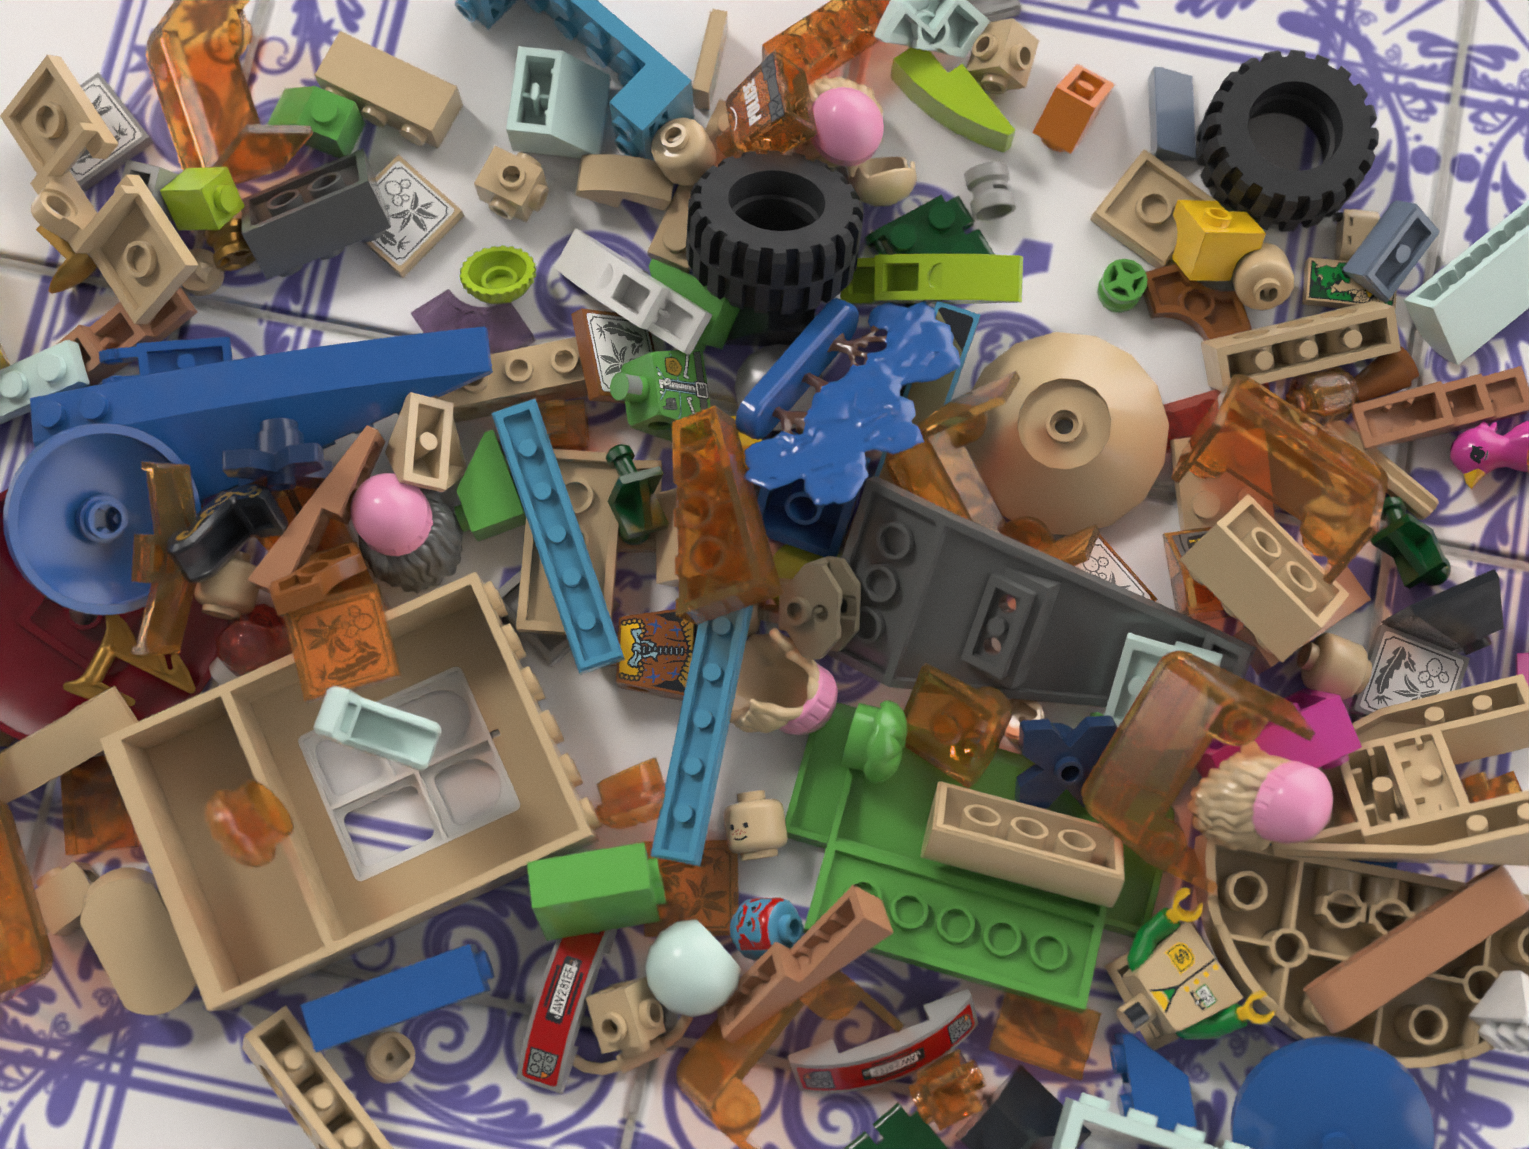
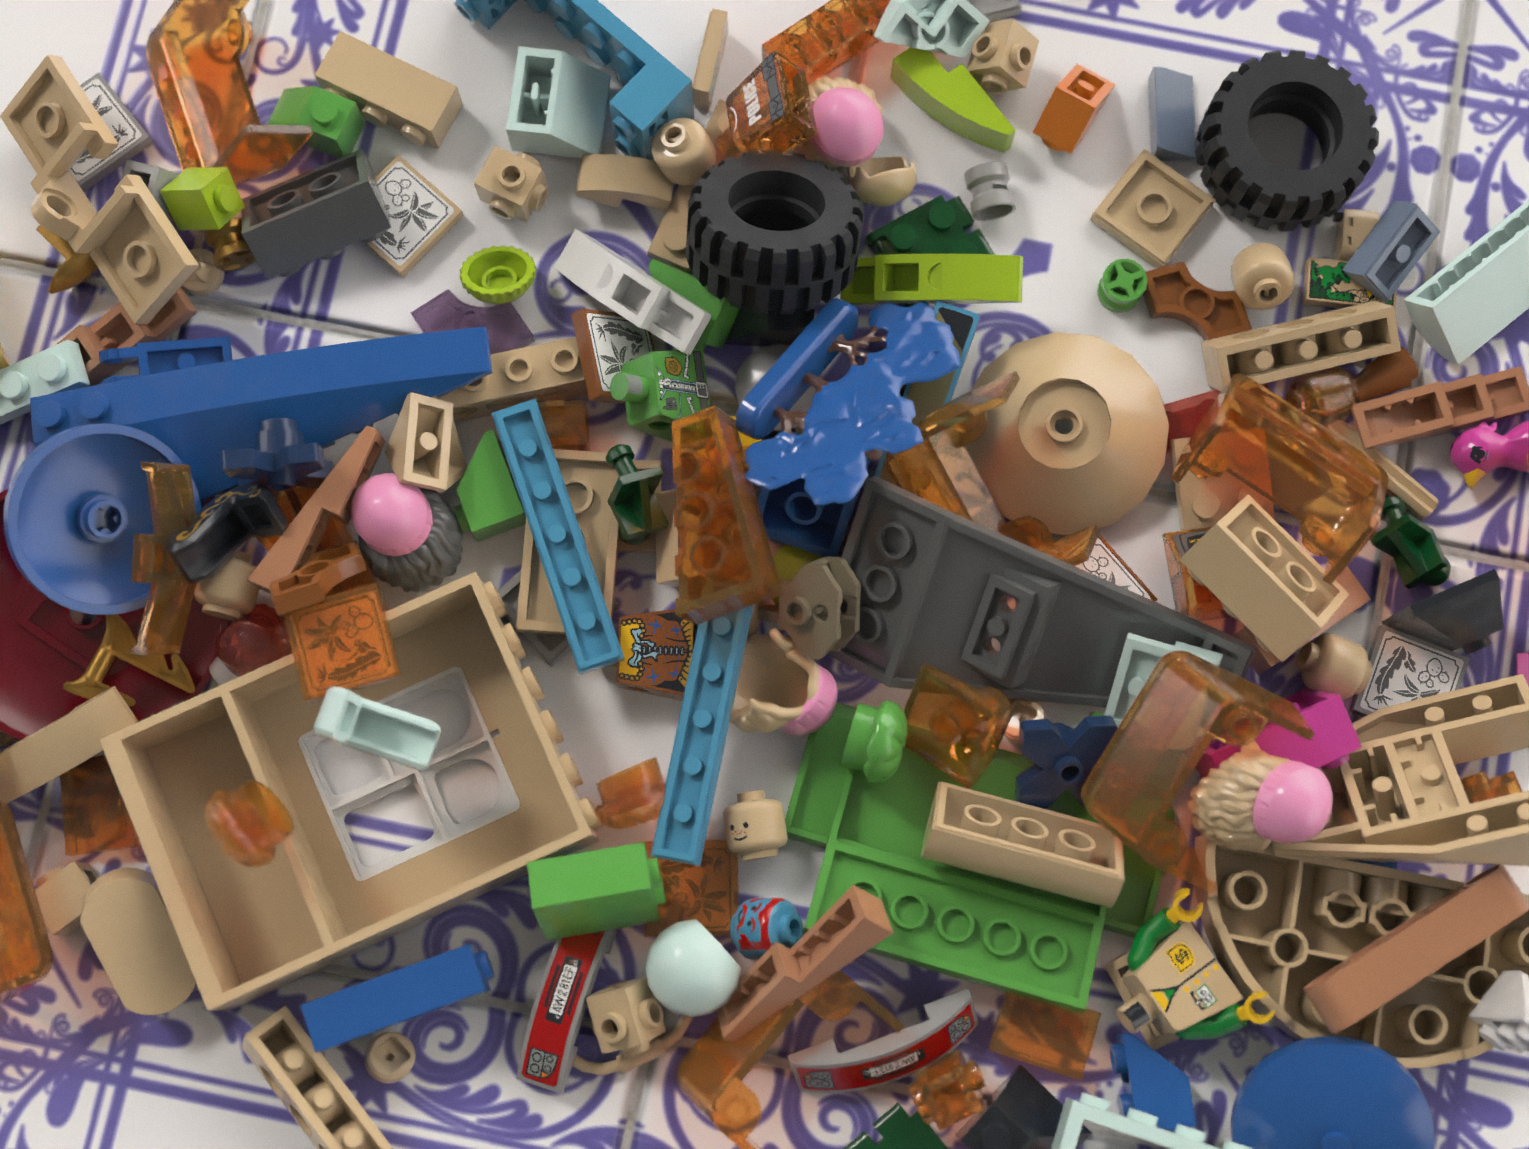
(1212, 239): yellow brick -> none

